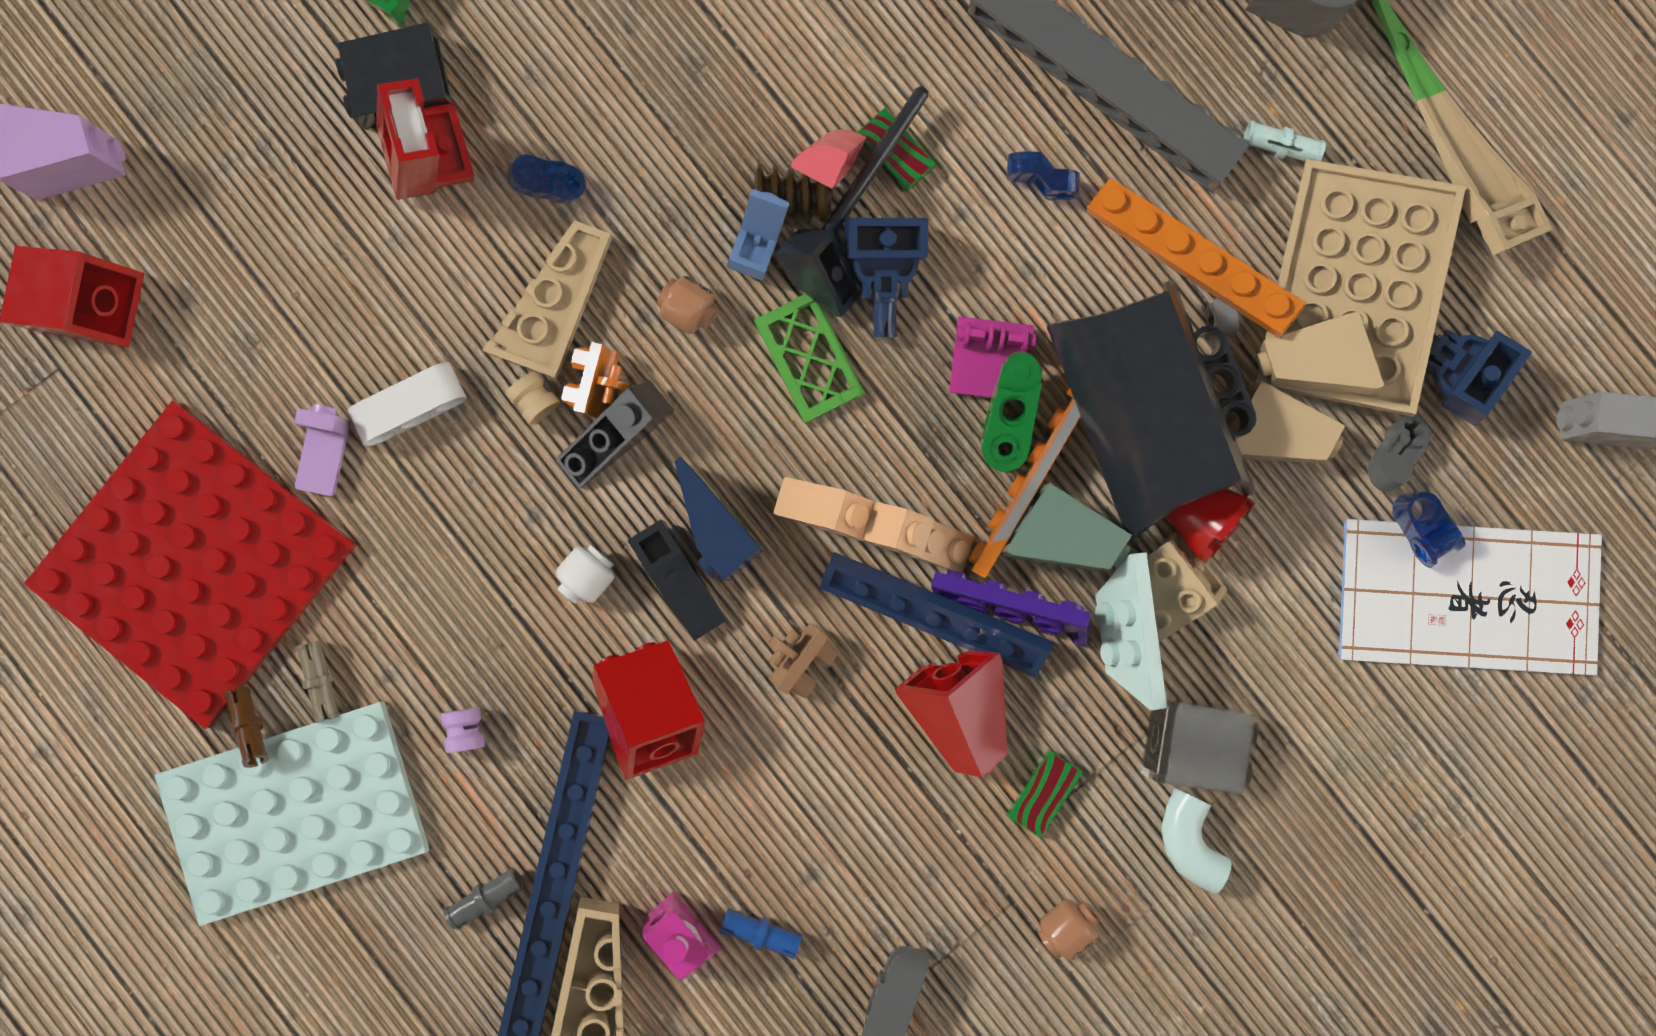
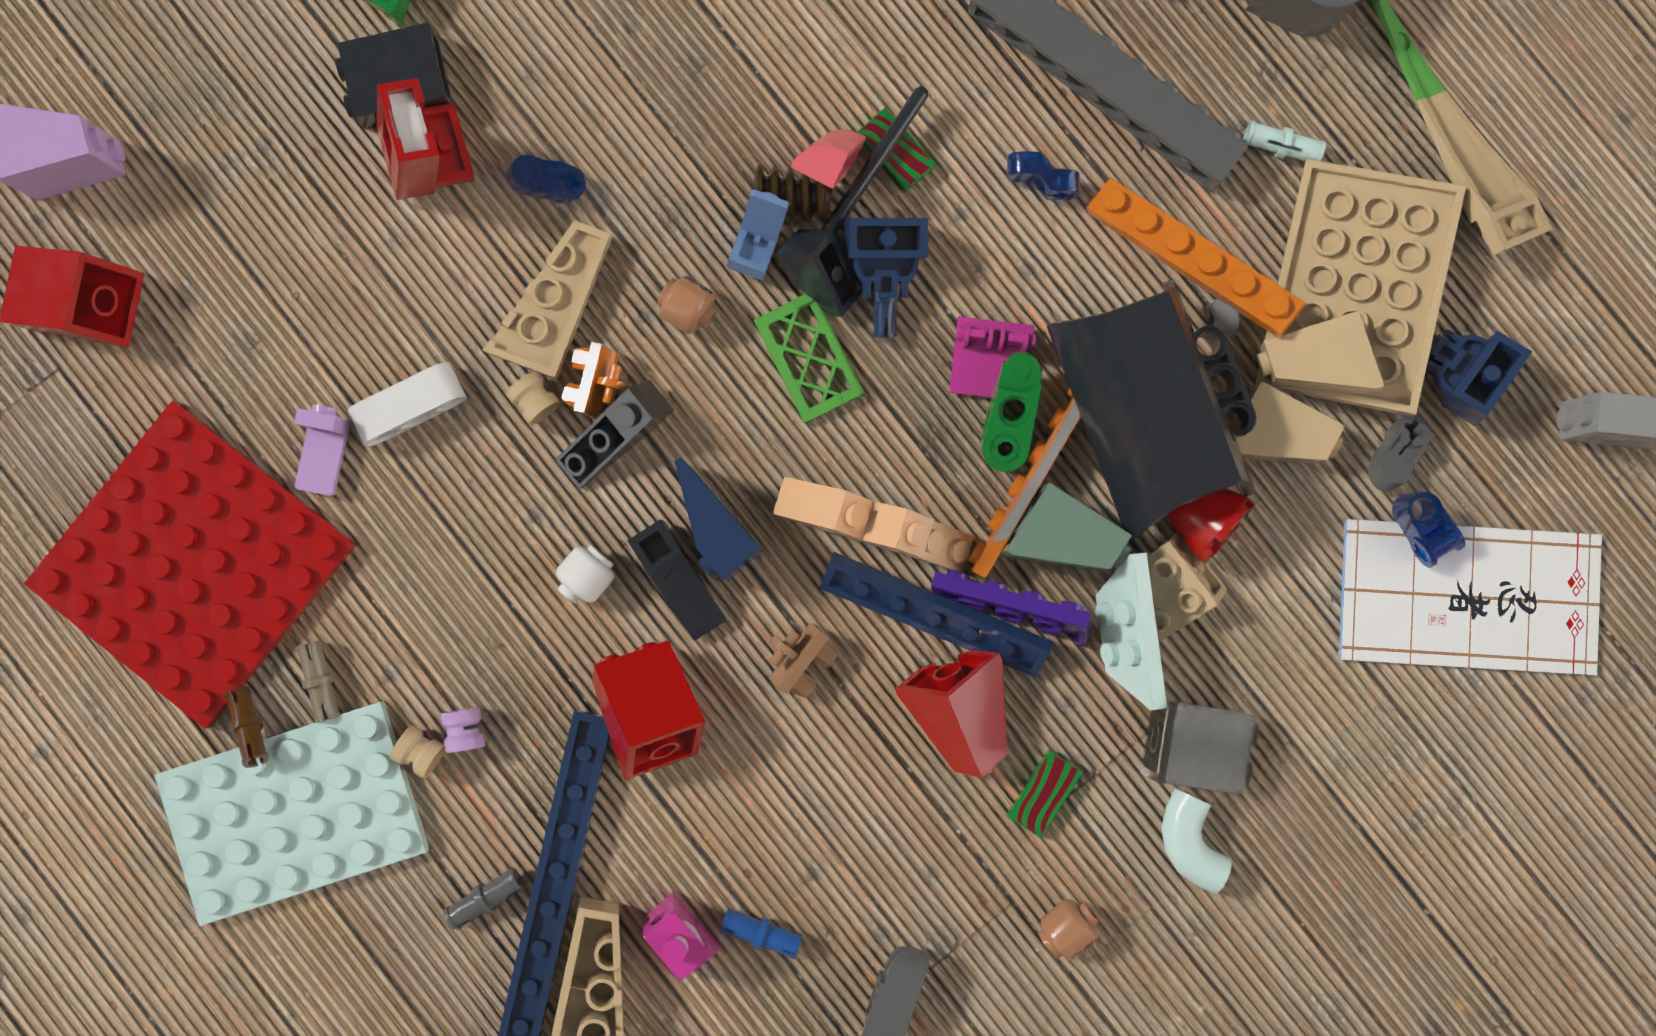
(417, 750): none -> tan wheel

